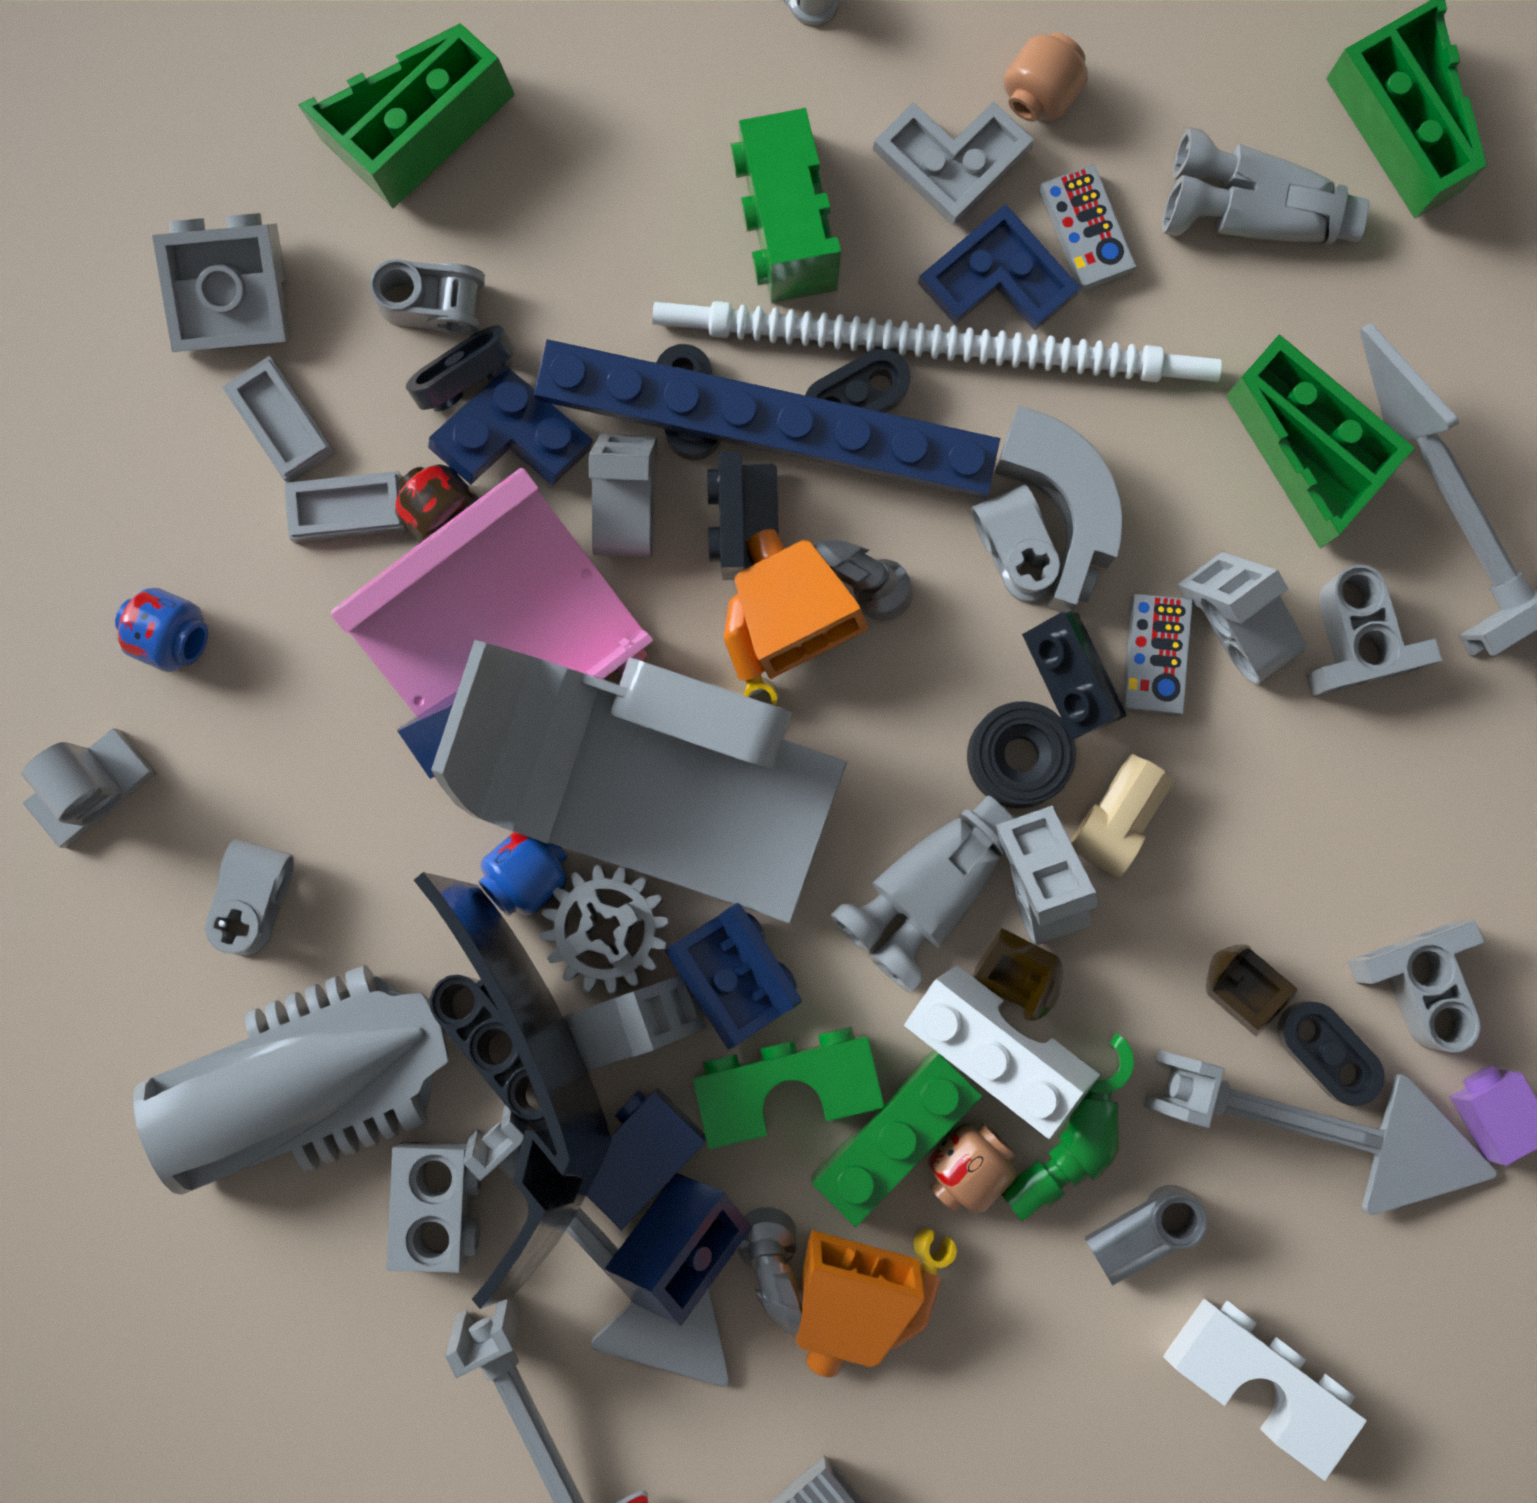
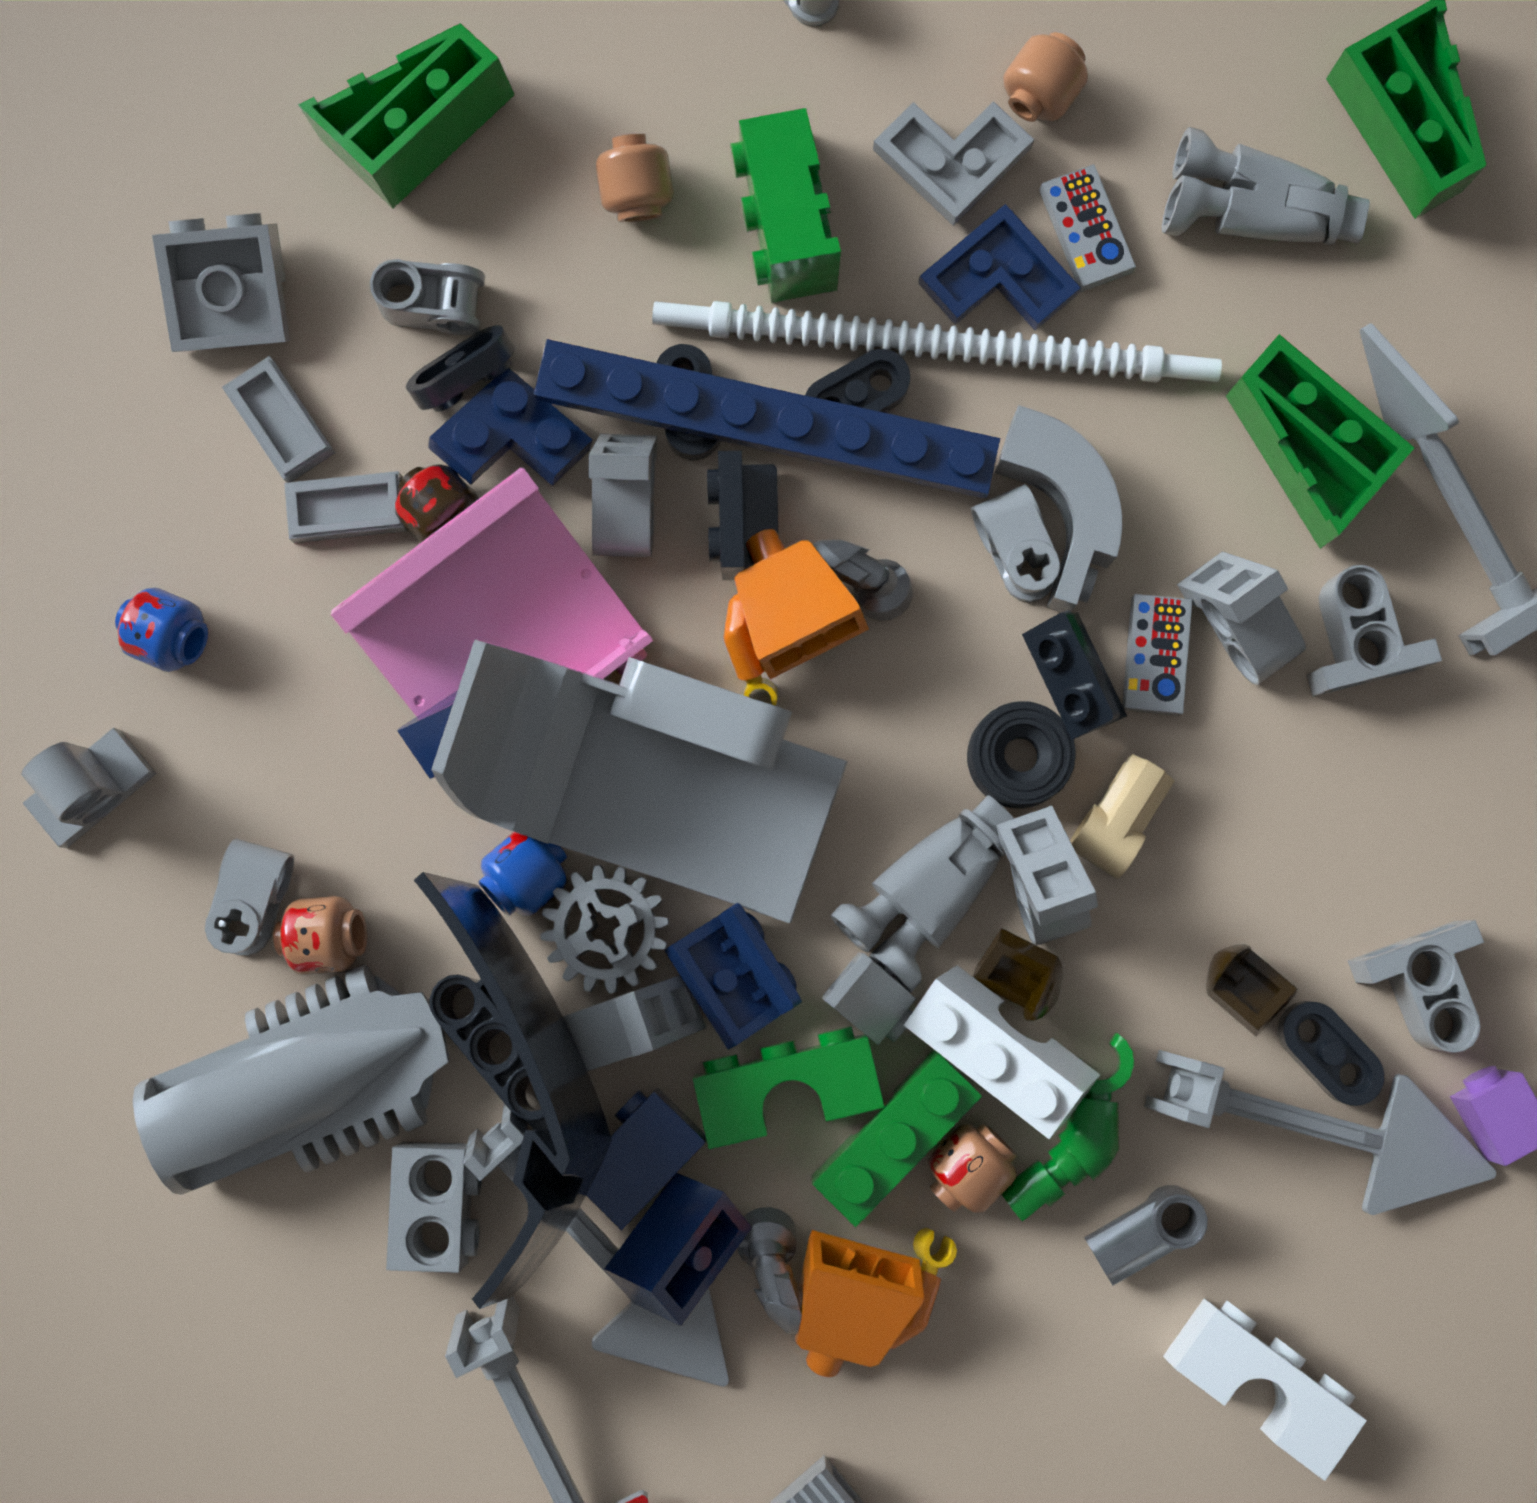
(320, 935): none -> nougat head
(634, 178): none -> nougat head
(870, 999): none -> light grey slope

